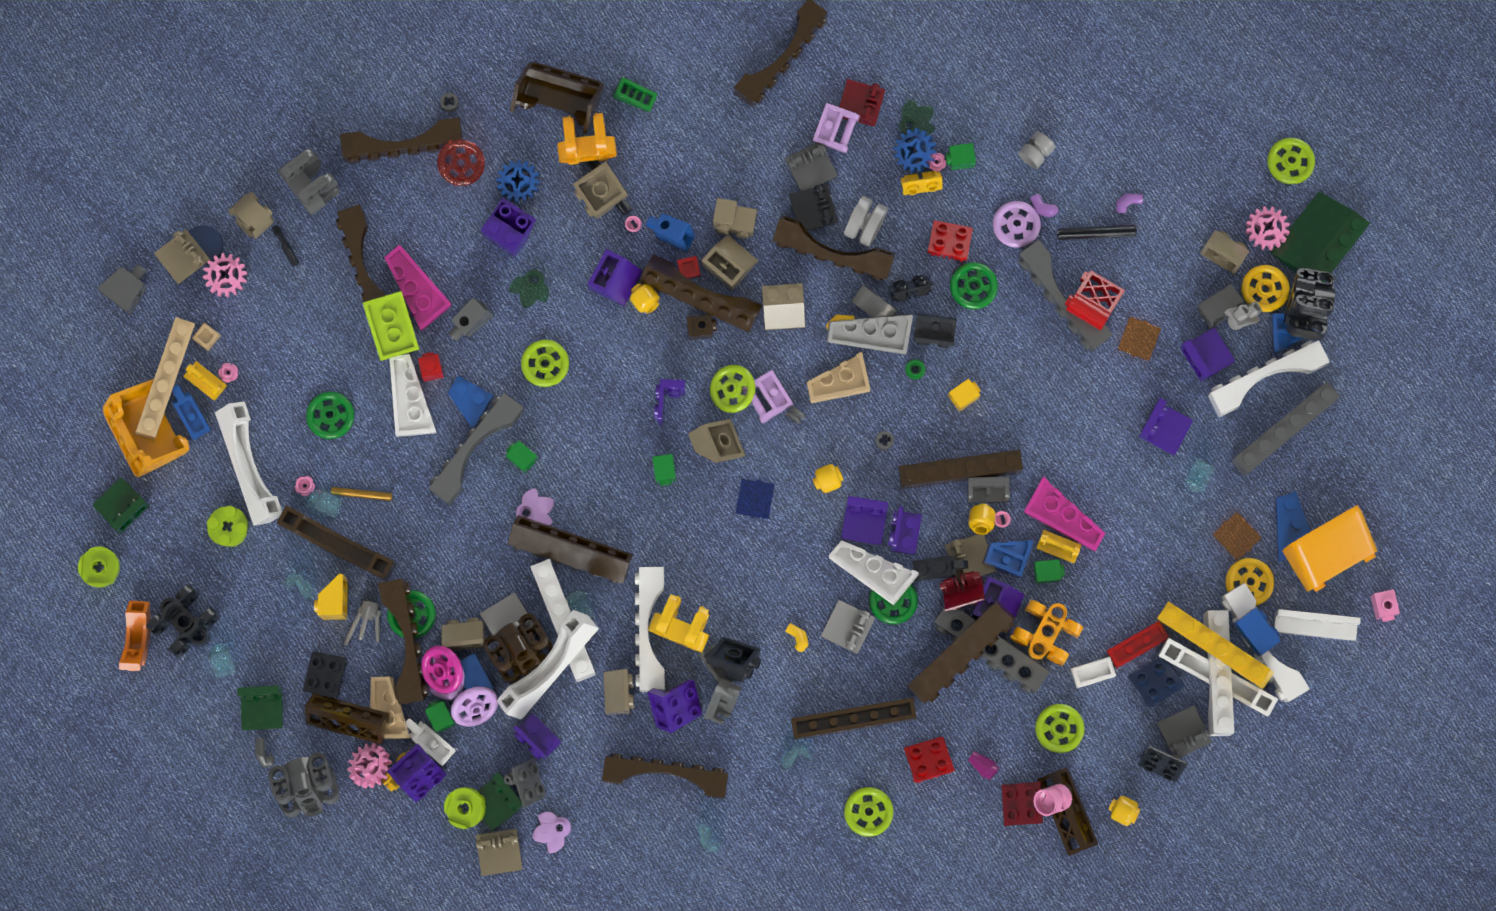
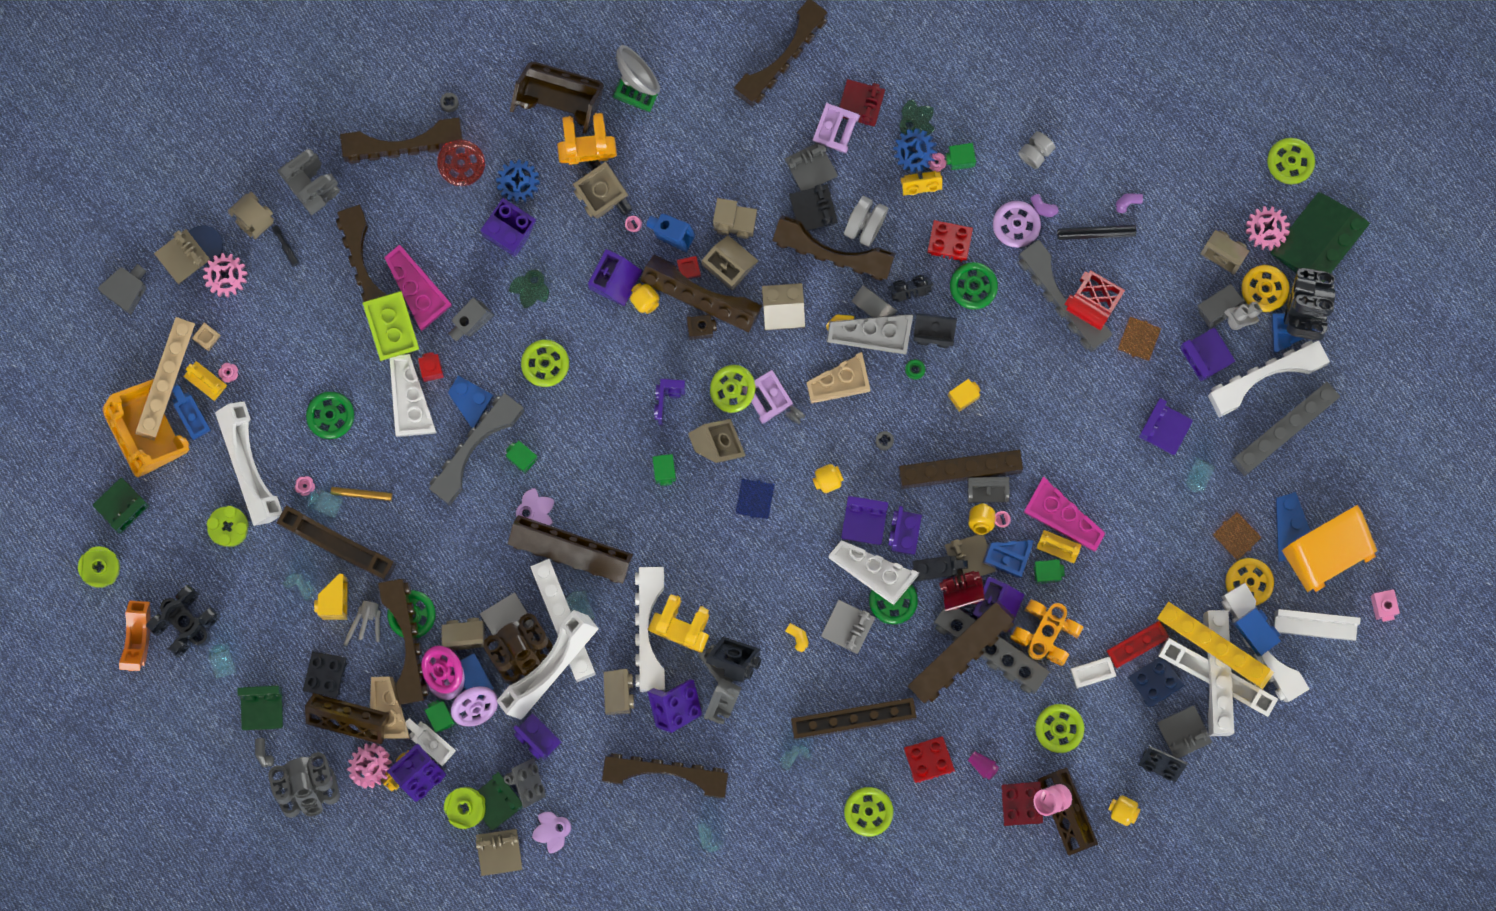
(636, 71): none -> light grey dish

